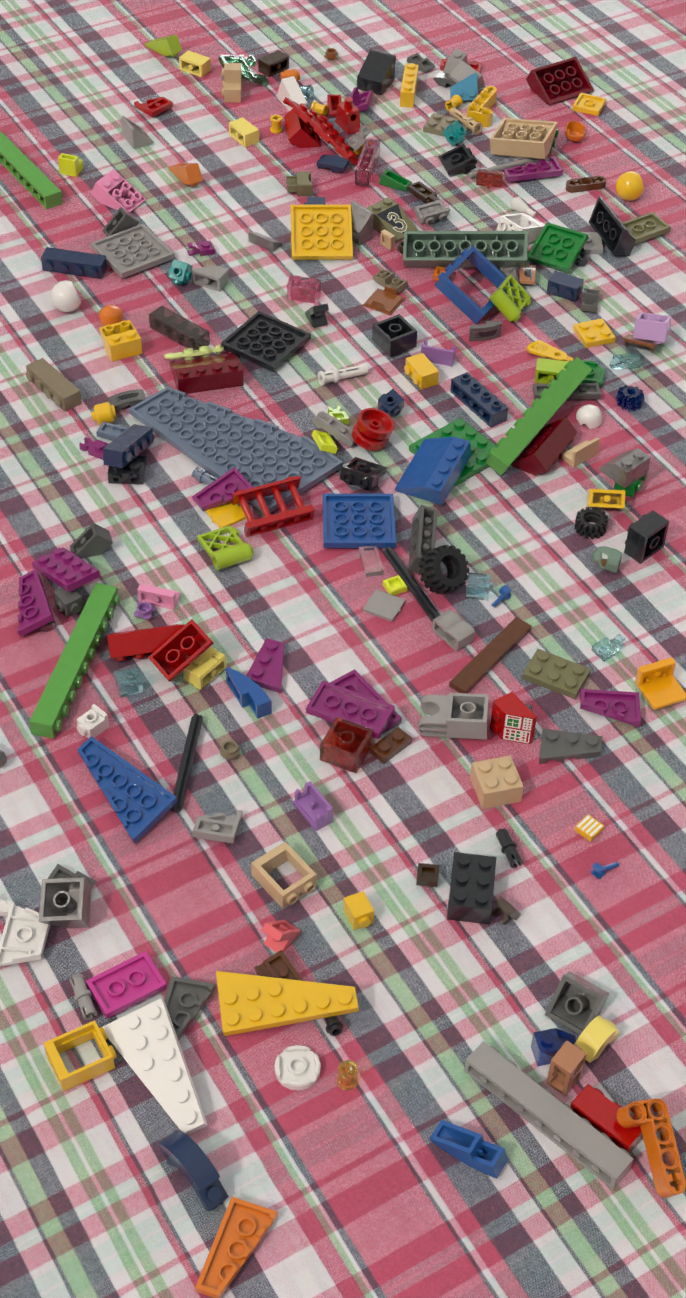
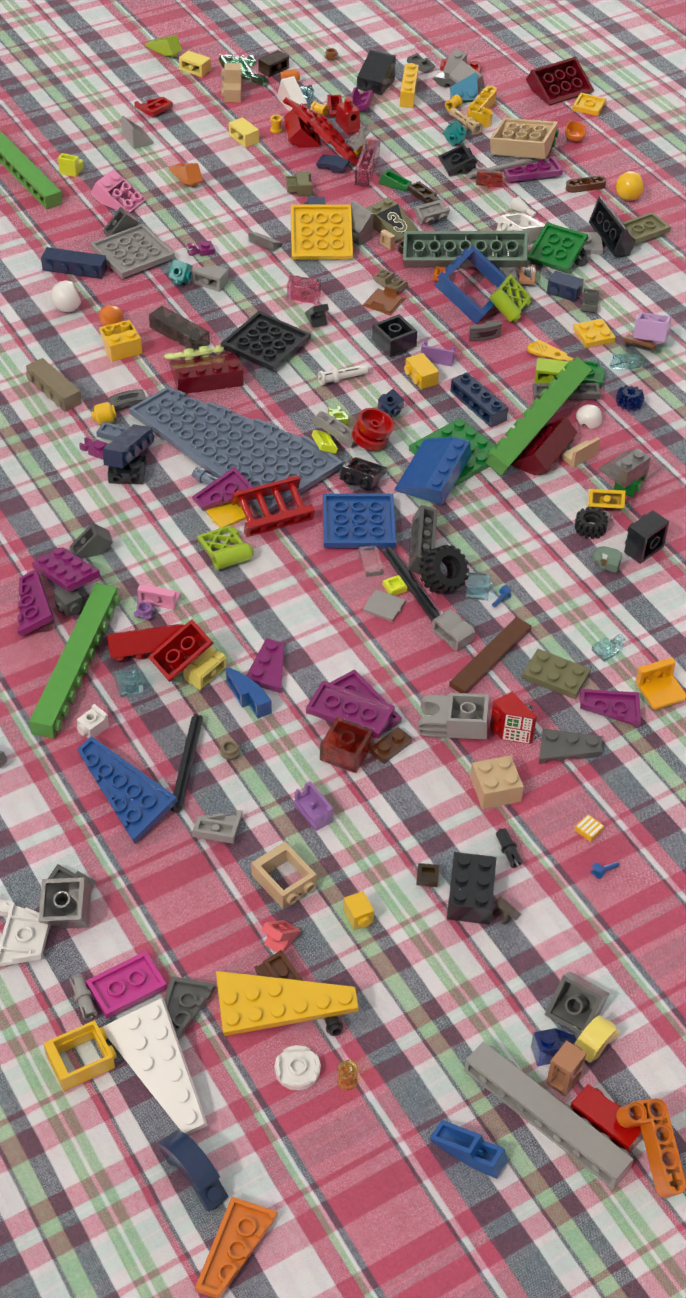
(437, 123): dark tan plate -> none

